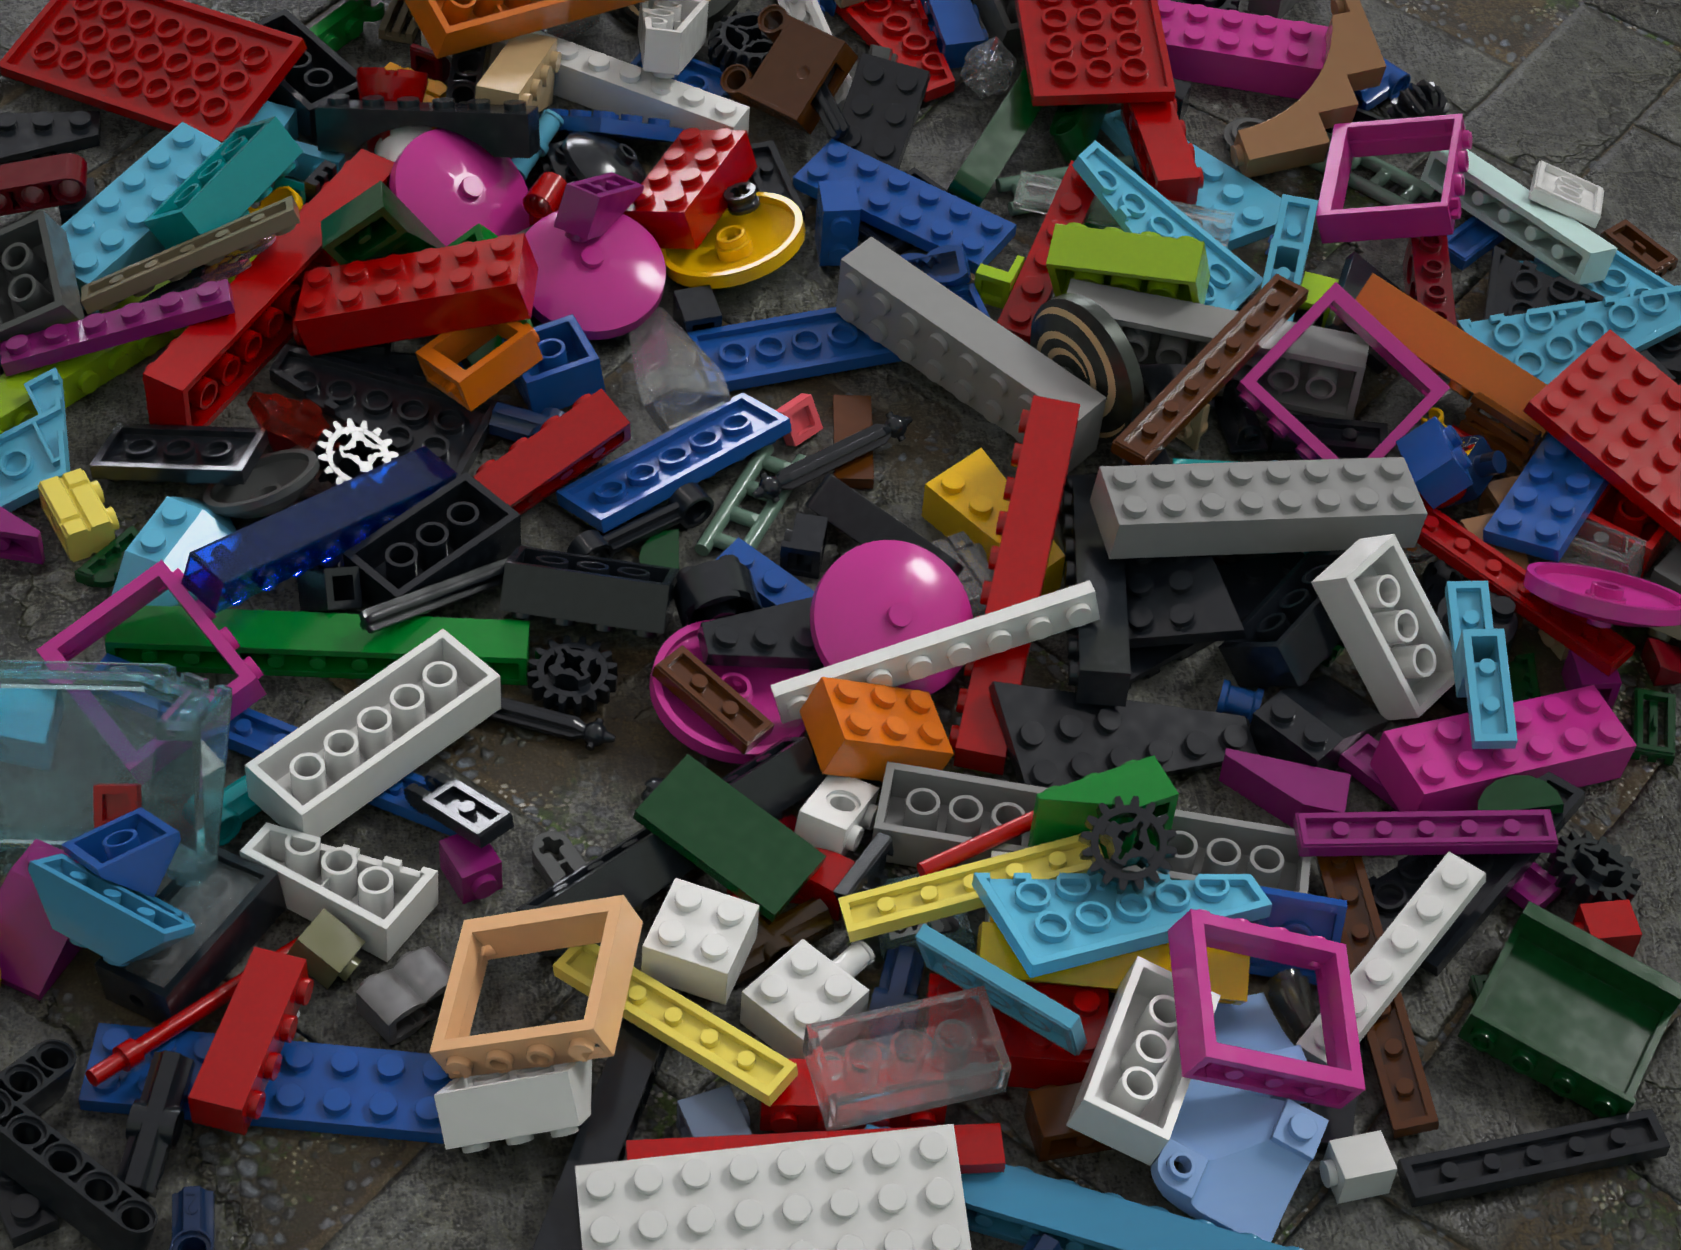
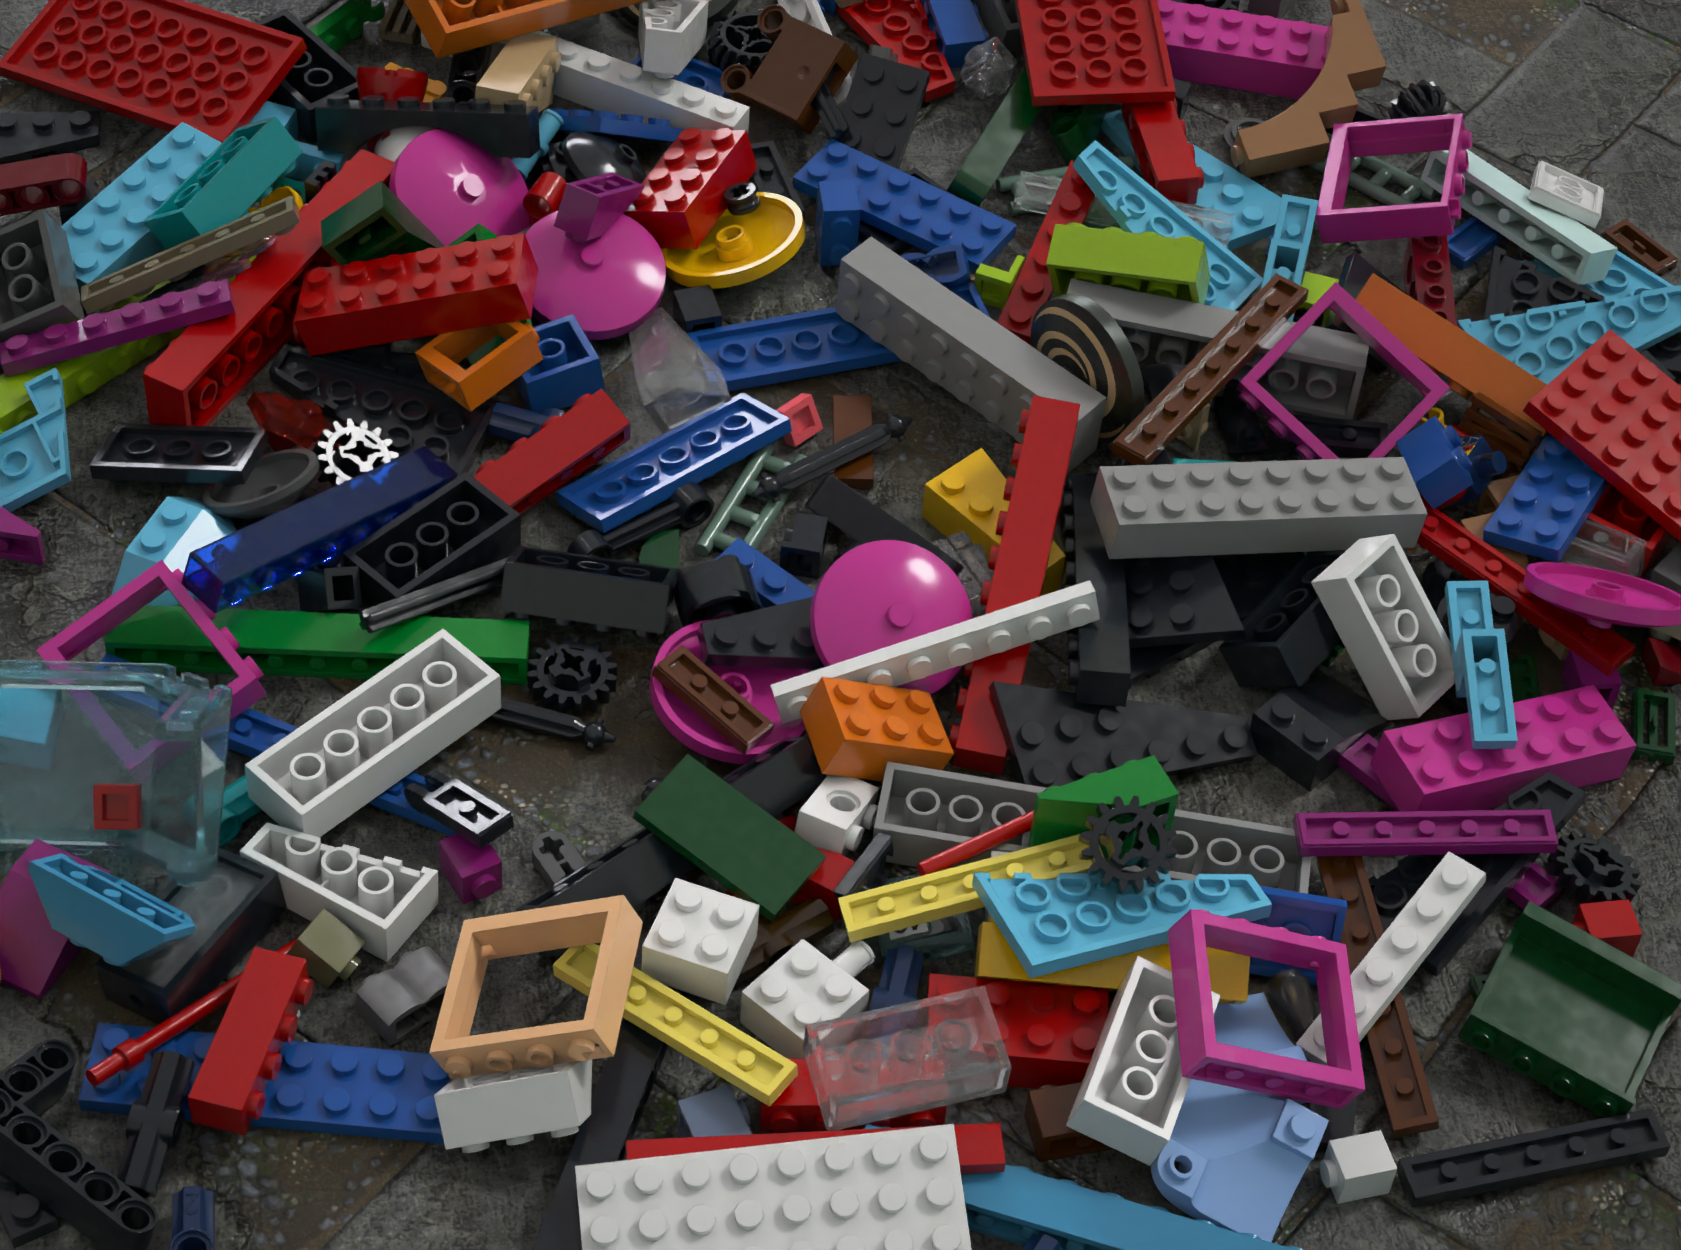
(78, 514): light yellow brick -> none
(104, 566): dark green tile -> none
(128, 850): blue slope -> none
(425, 61): dark red slope -> none
(1003, 990): medium azure tile -> none
(1239, 700): blue bush -> none
(1284, 785): magenta slope -> none
(1390, 86): blue piece -> none
(1520, 793): dark green tile -> none

